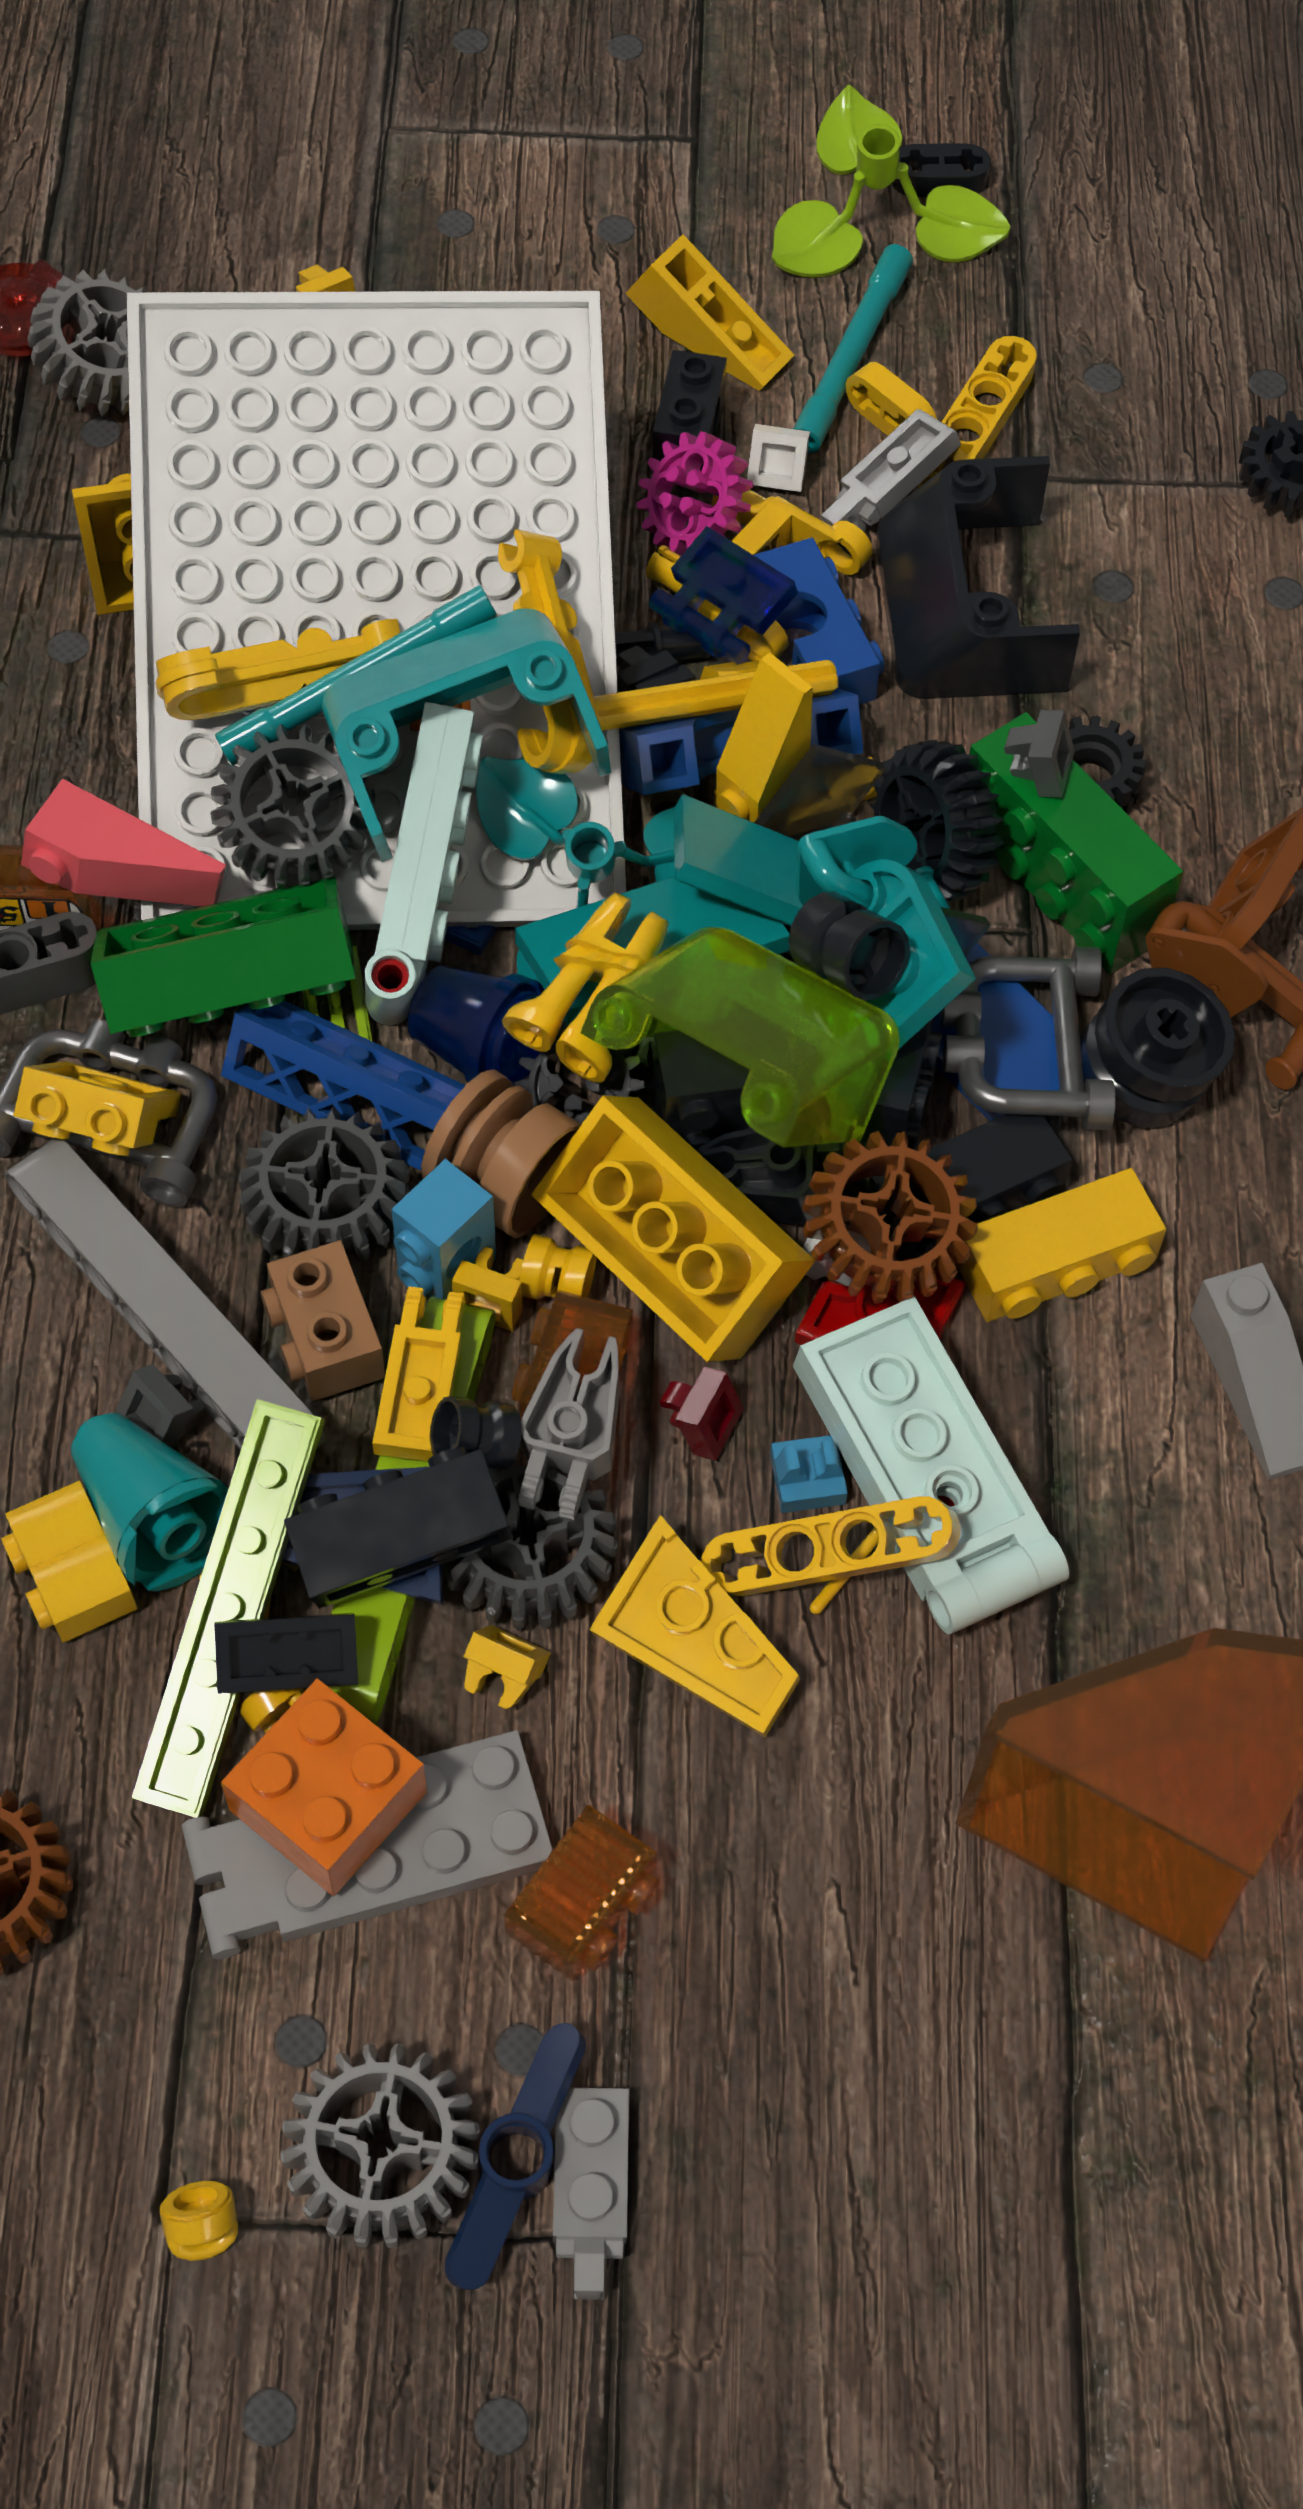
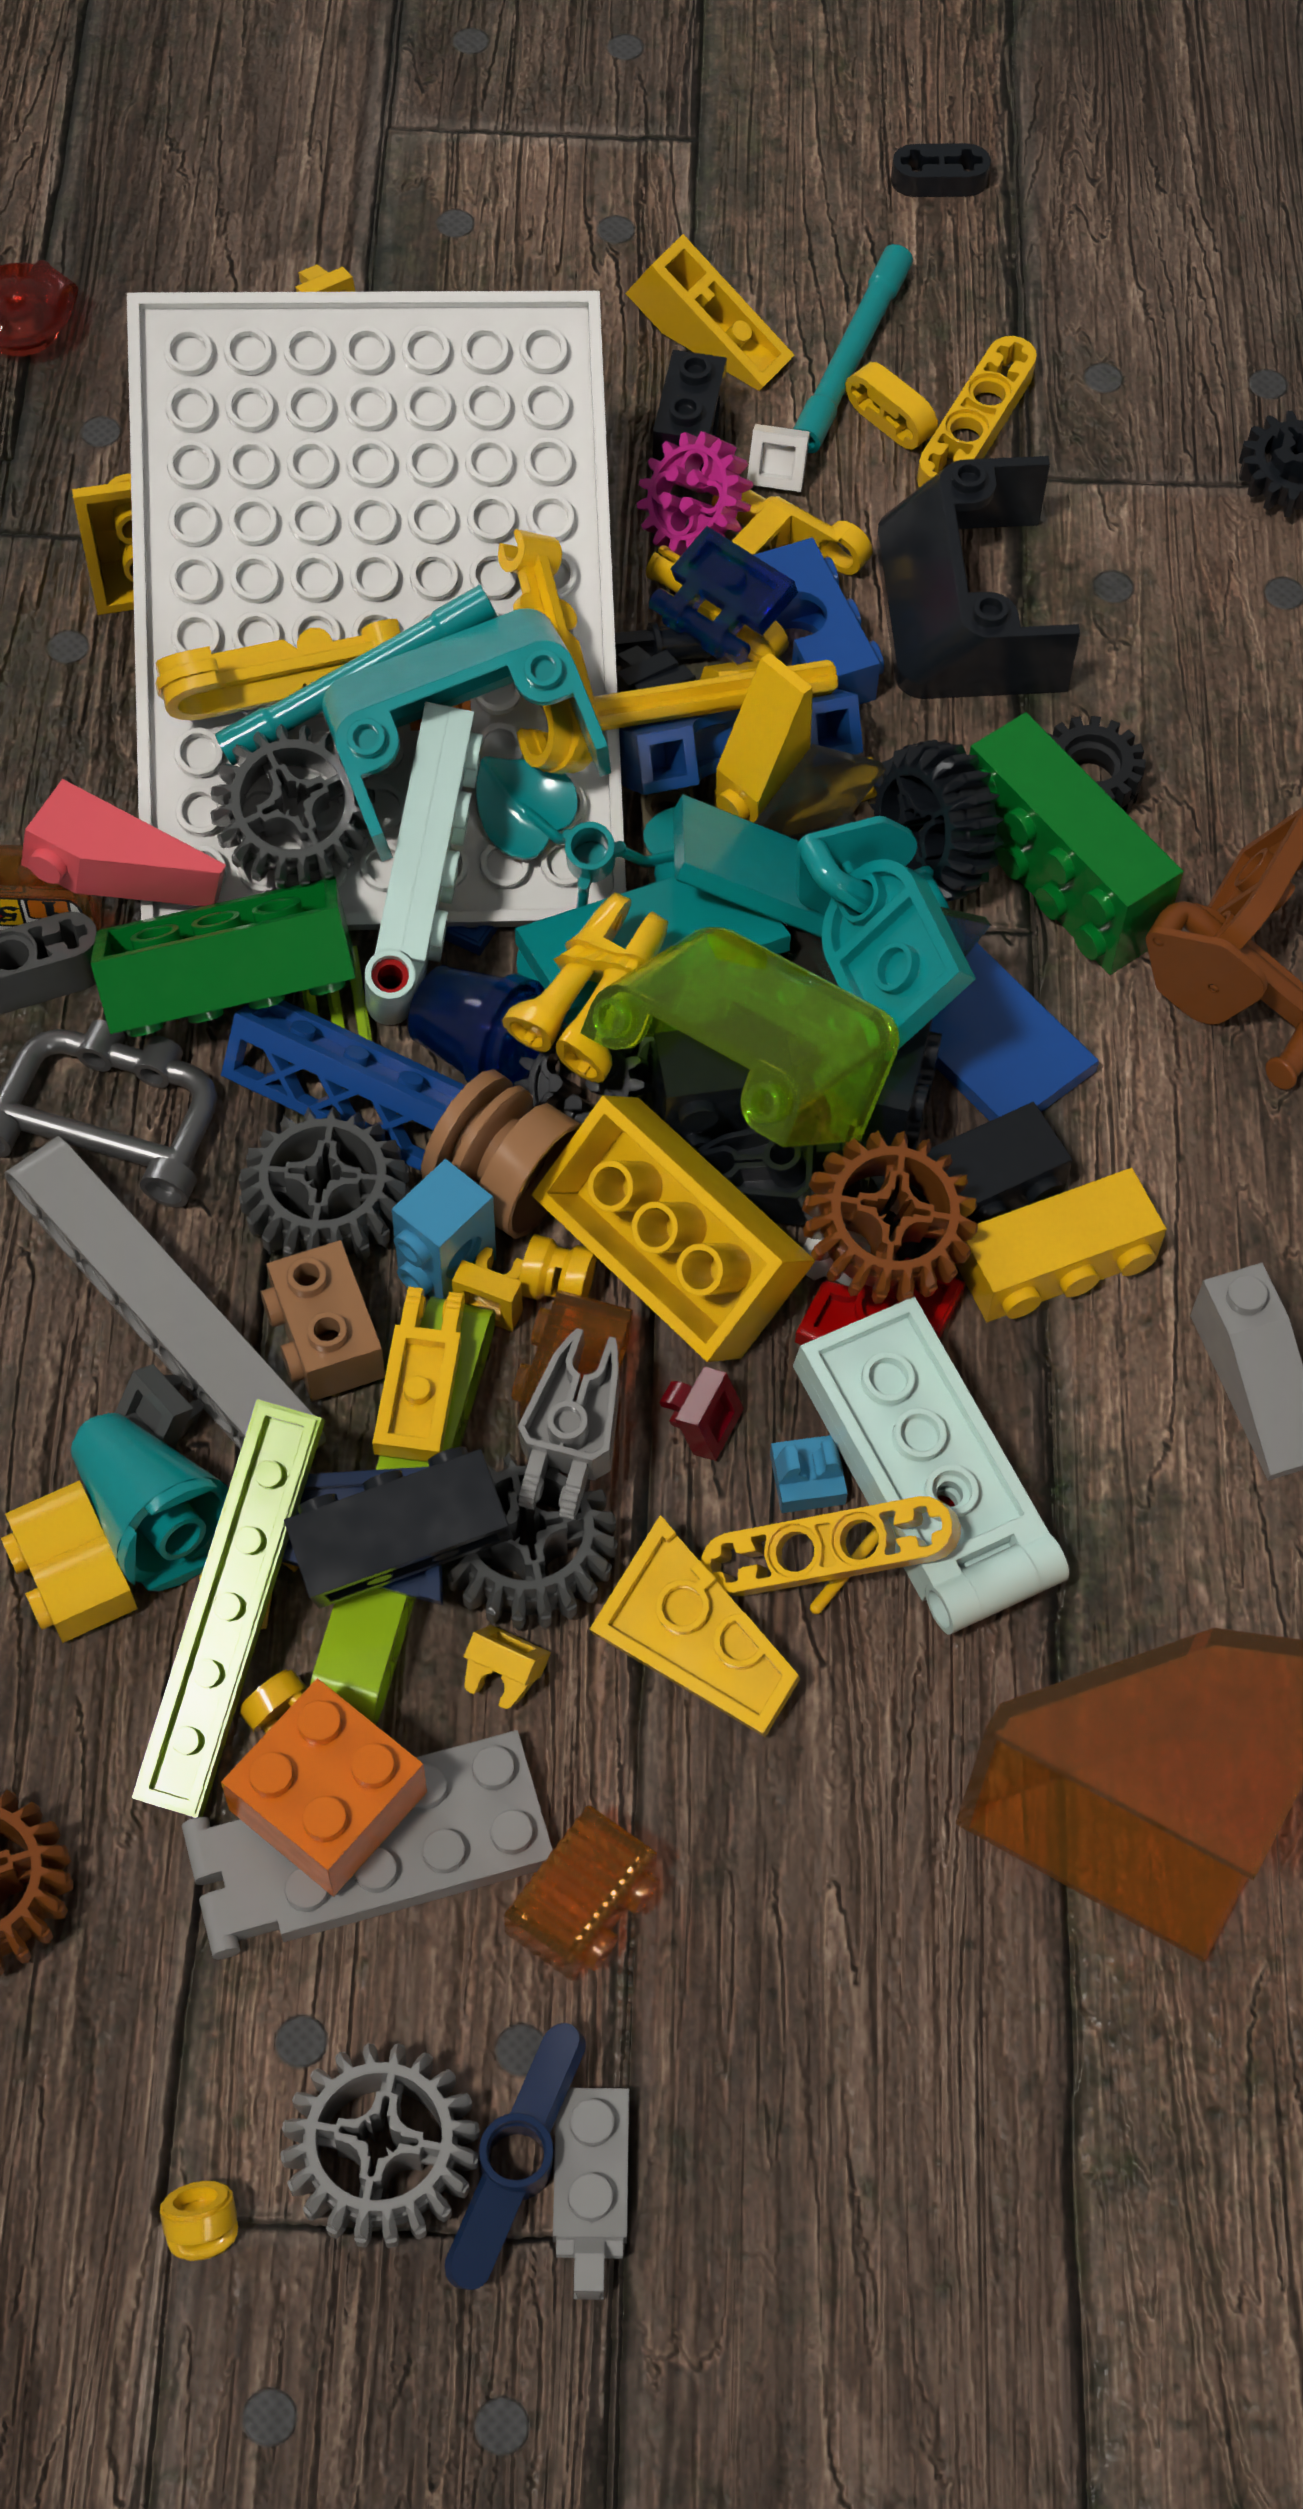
(93, 1103): yellow plate -> none
(97, 362): light grey gear -> none
(285, 1652): black tile -> none
(491, 1428): black wheel -> none
(849, 945): black wheel -> none
(864, 138): lime plant -> none
(892, 470): light grey hinge -> none
(966, 1049): flat silver bar -> none
(1042, 752): dark grey tile -> none
(1160, 1044): black wheel -> none

